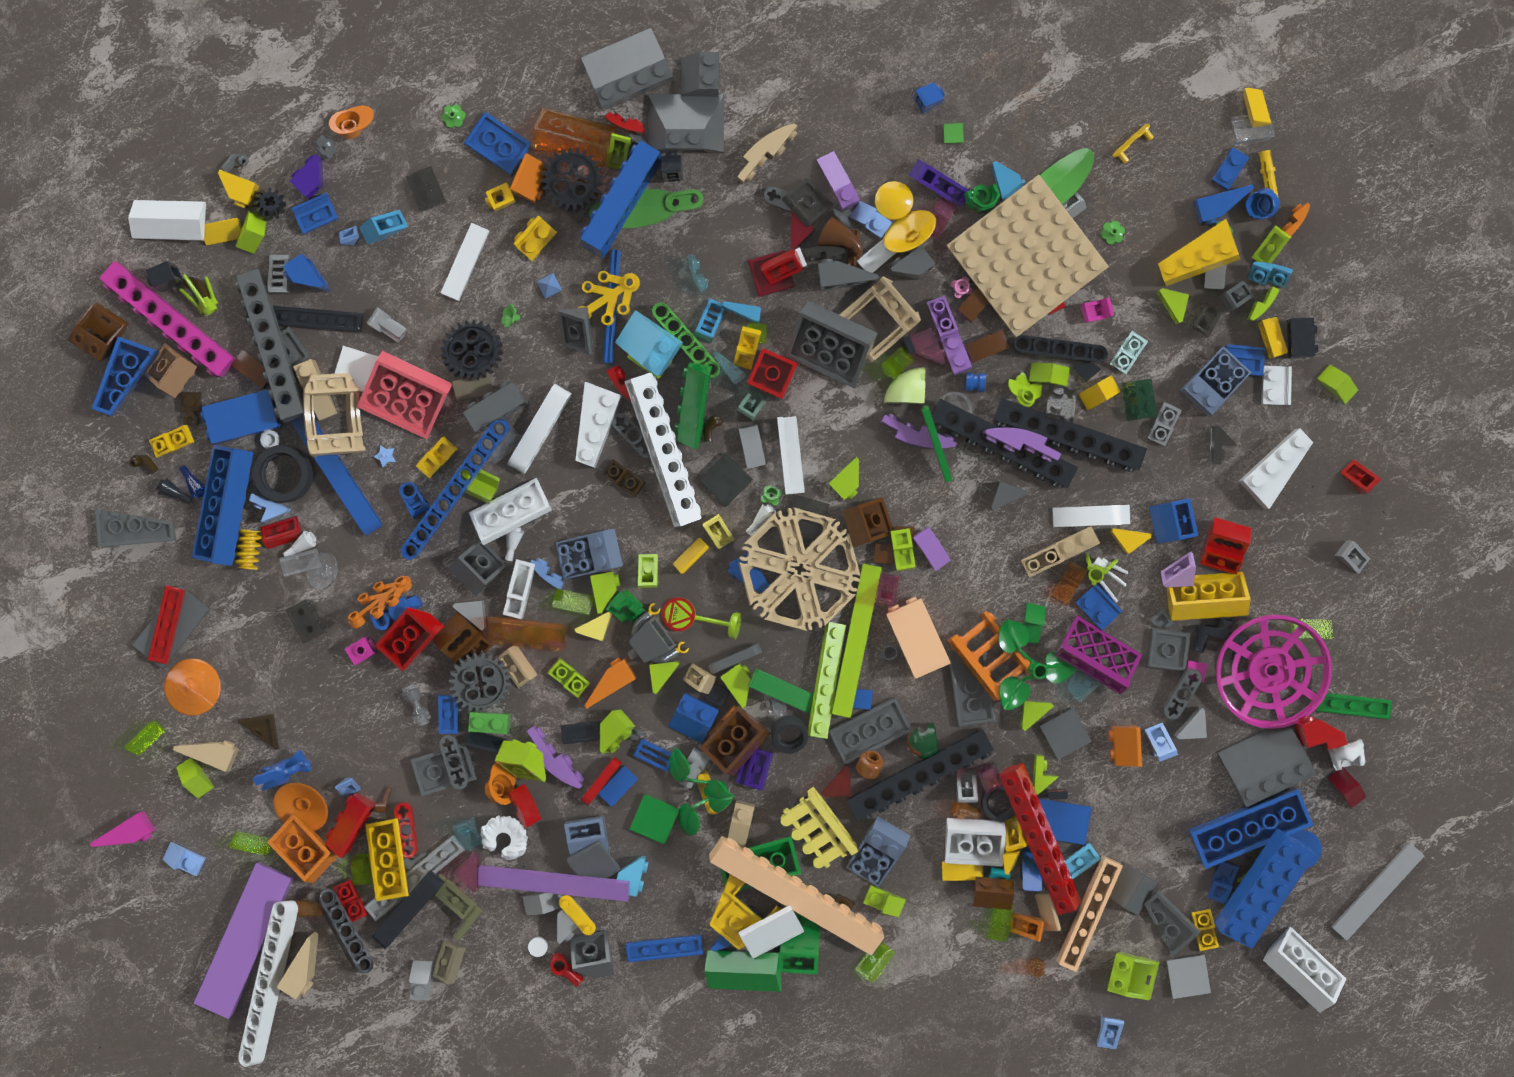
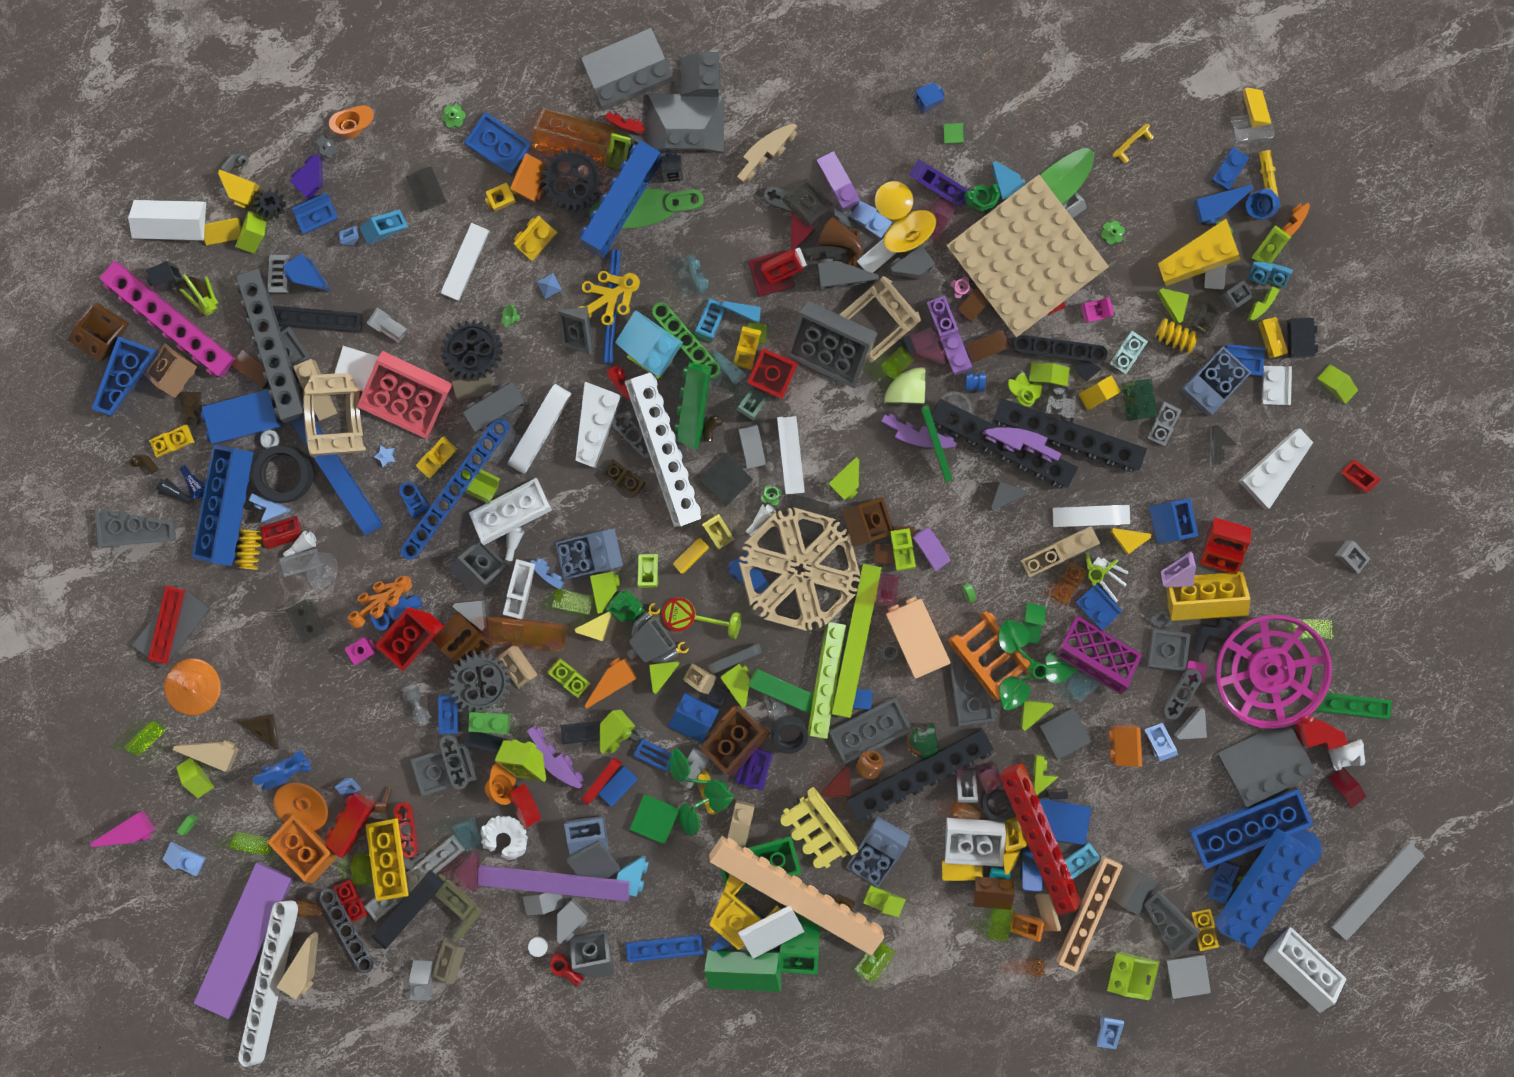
(187, 825): none -> bright green tile
(577, 915): yellow piece -> none
(969, 593): none -> bright green tile
(1177, 336): none -> yellow piece

